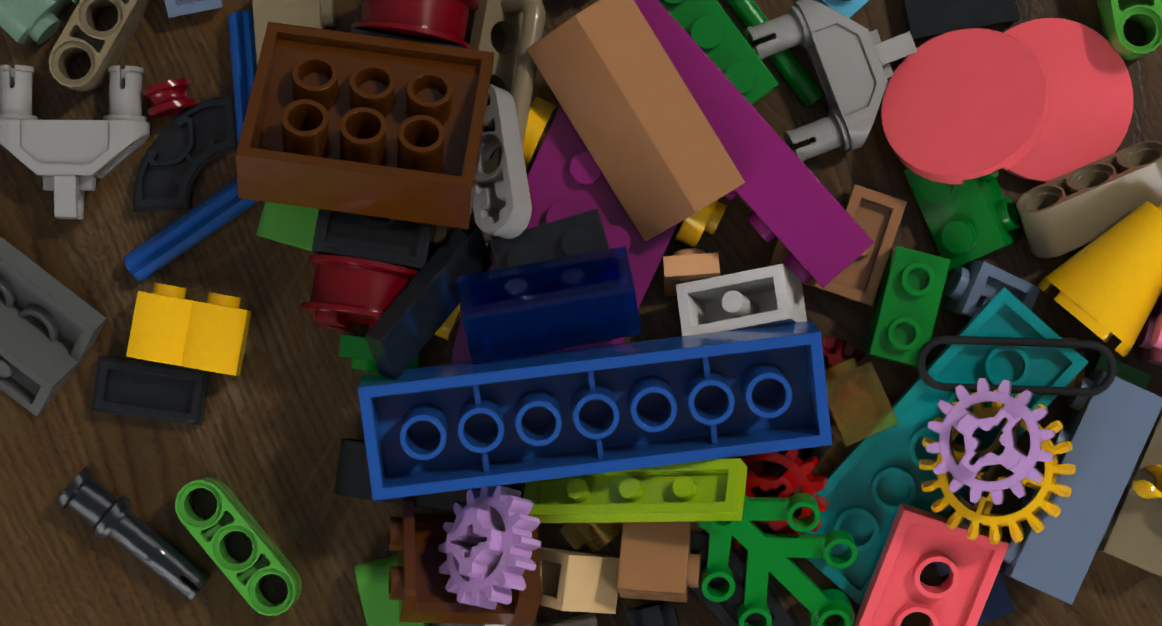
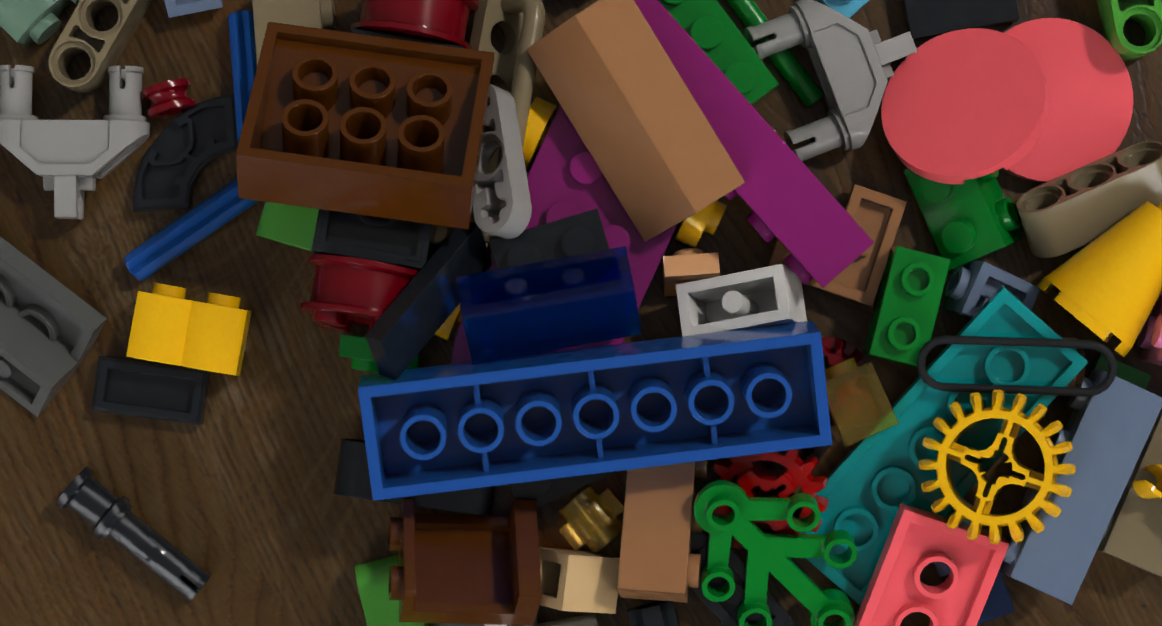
(213, 535): bright green beam -> none
(489, 546): lavender gear -> none
(651, 494): lime plate -> none
(969, 425): lavender gear -> none

